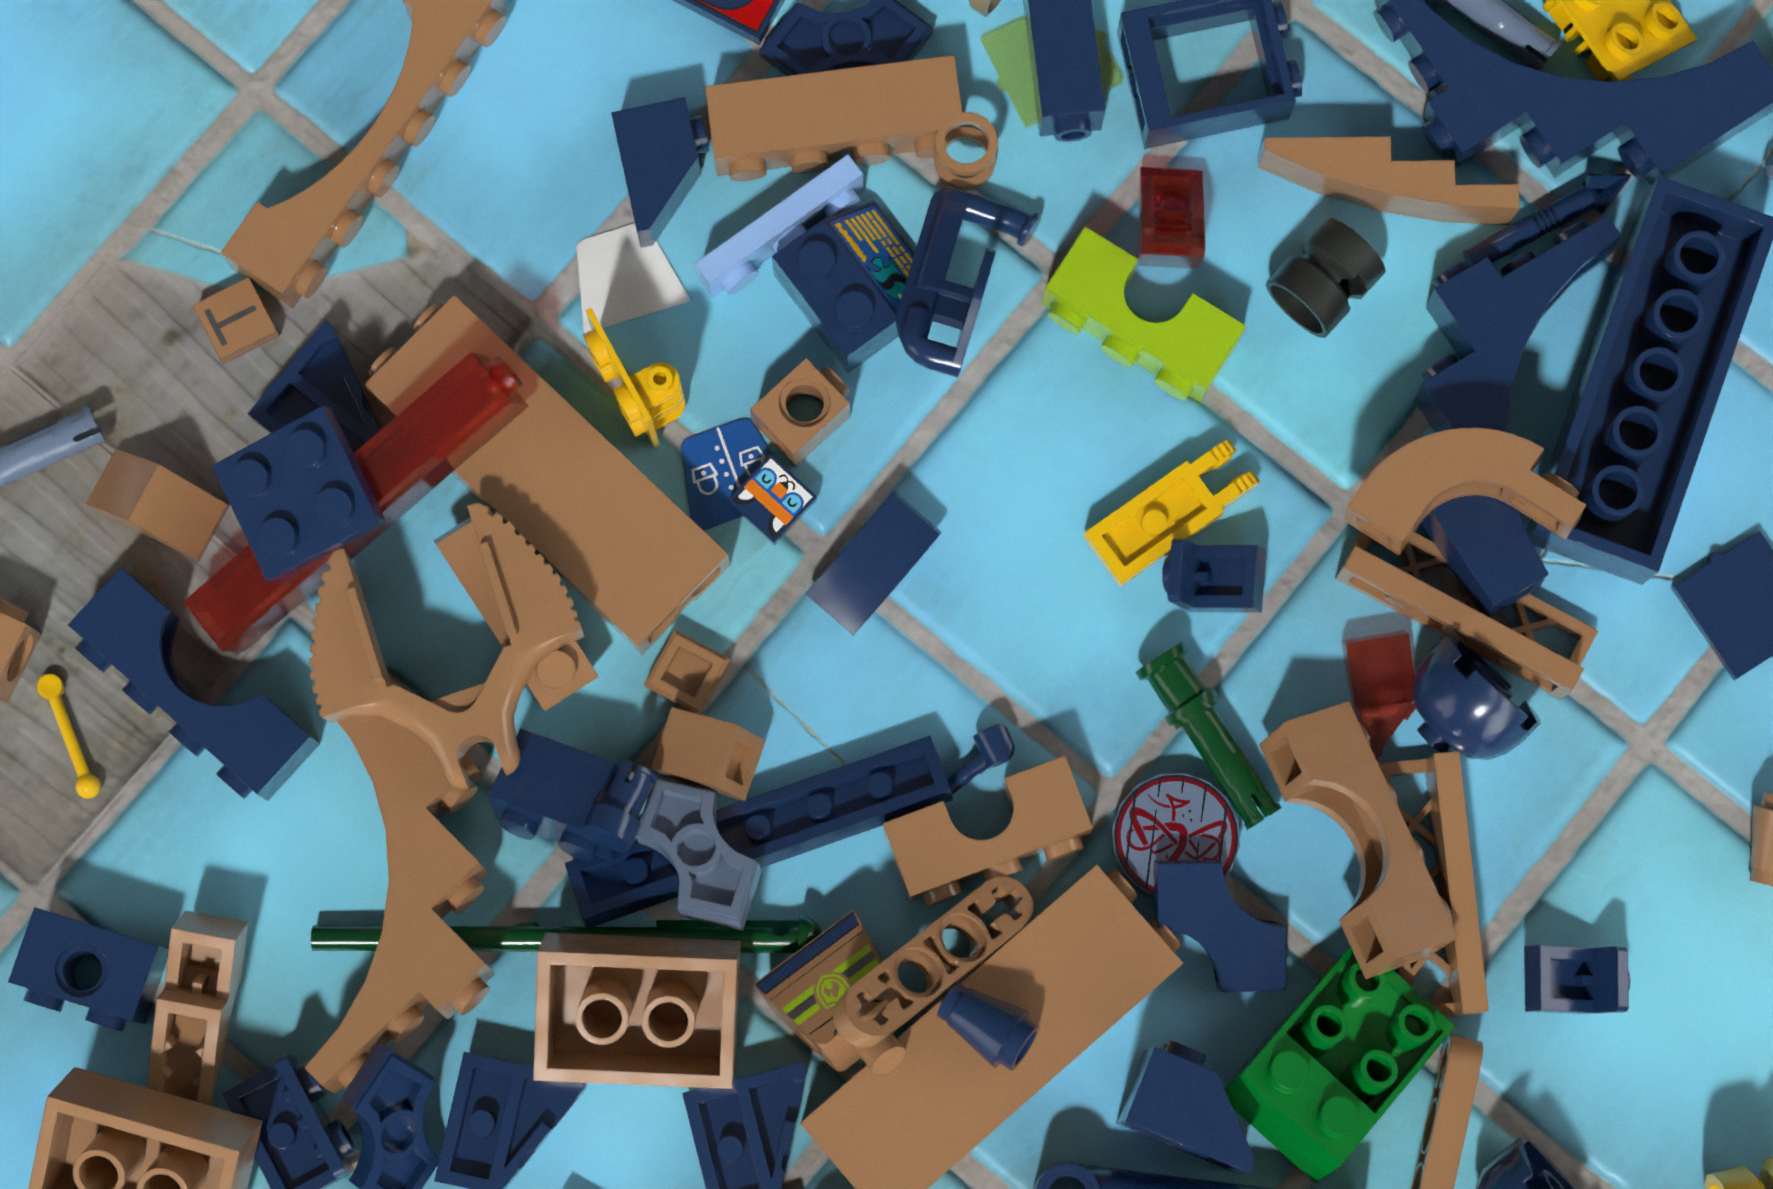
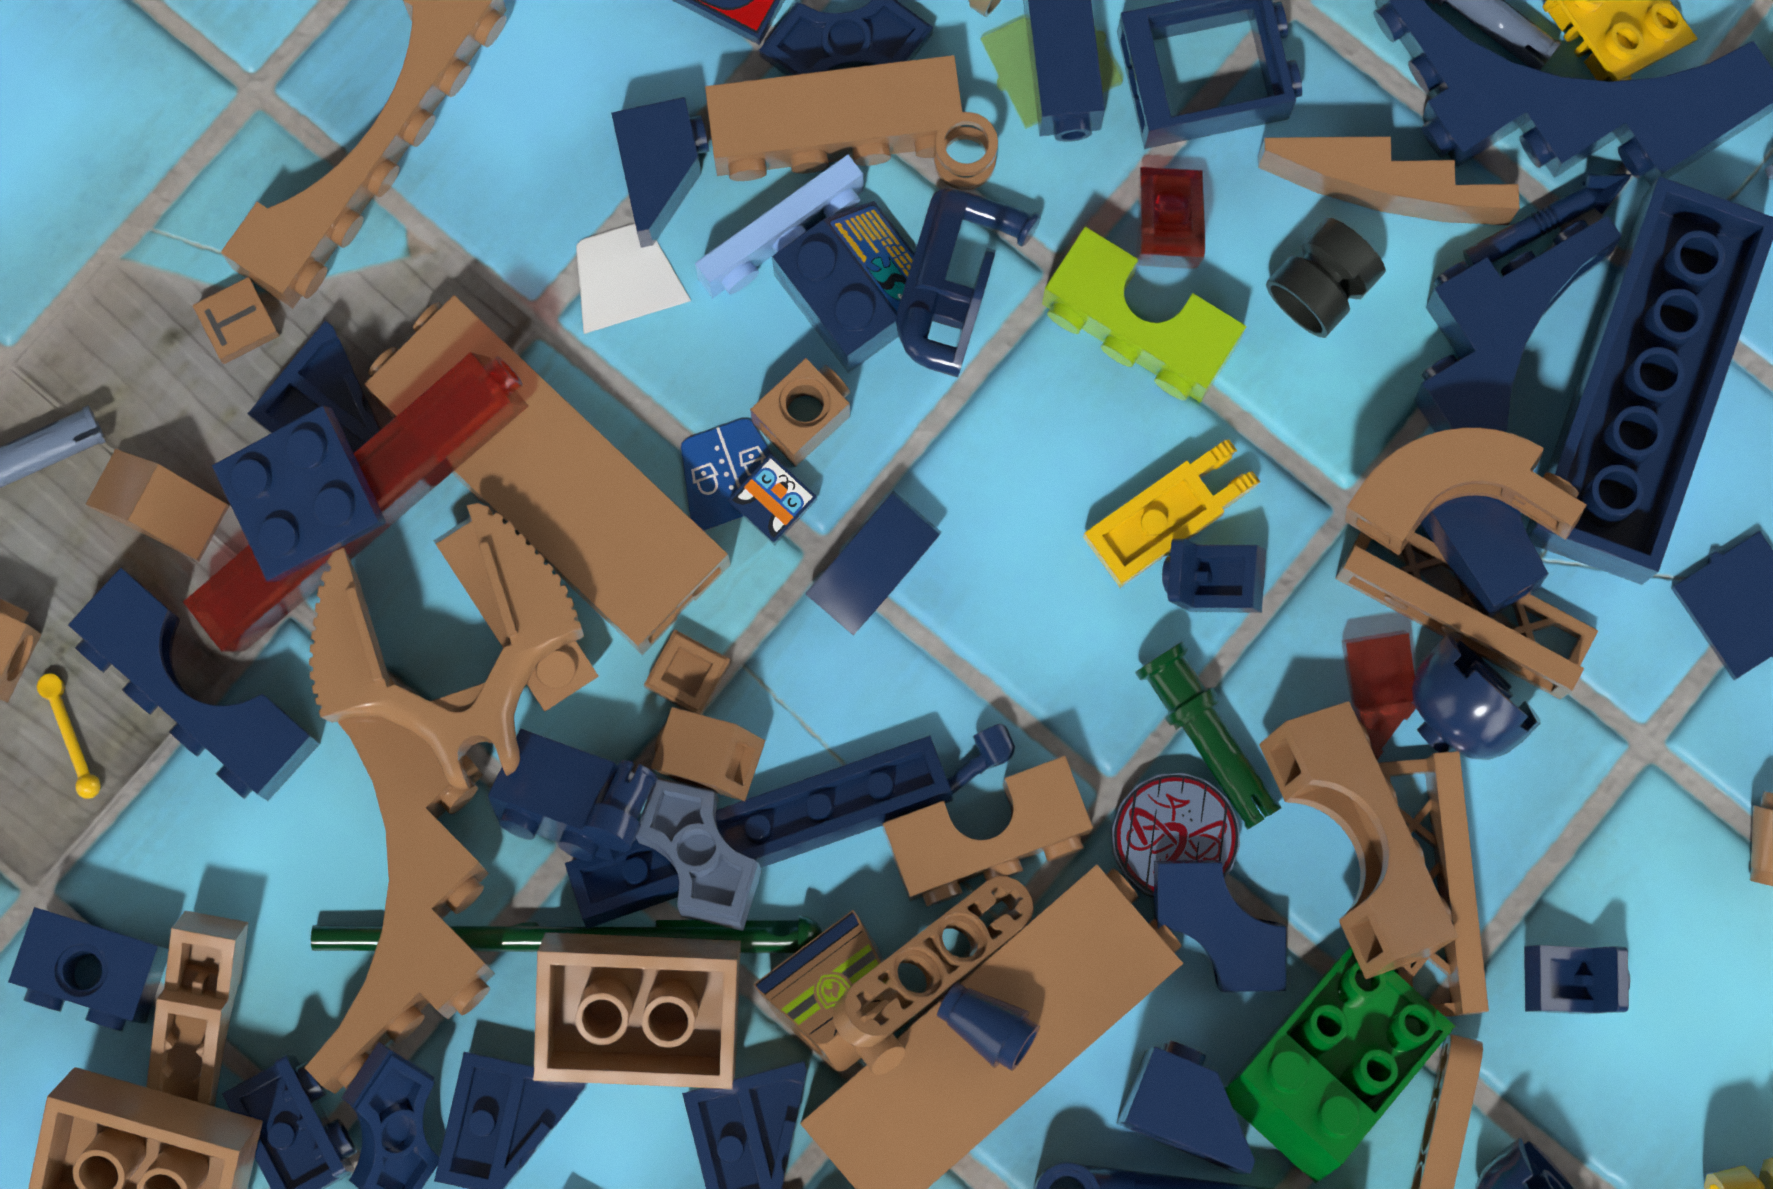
(645, 398): yellow hinge -> none

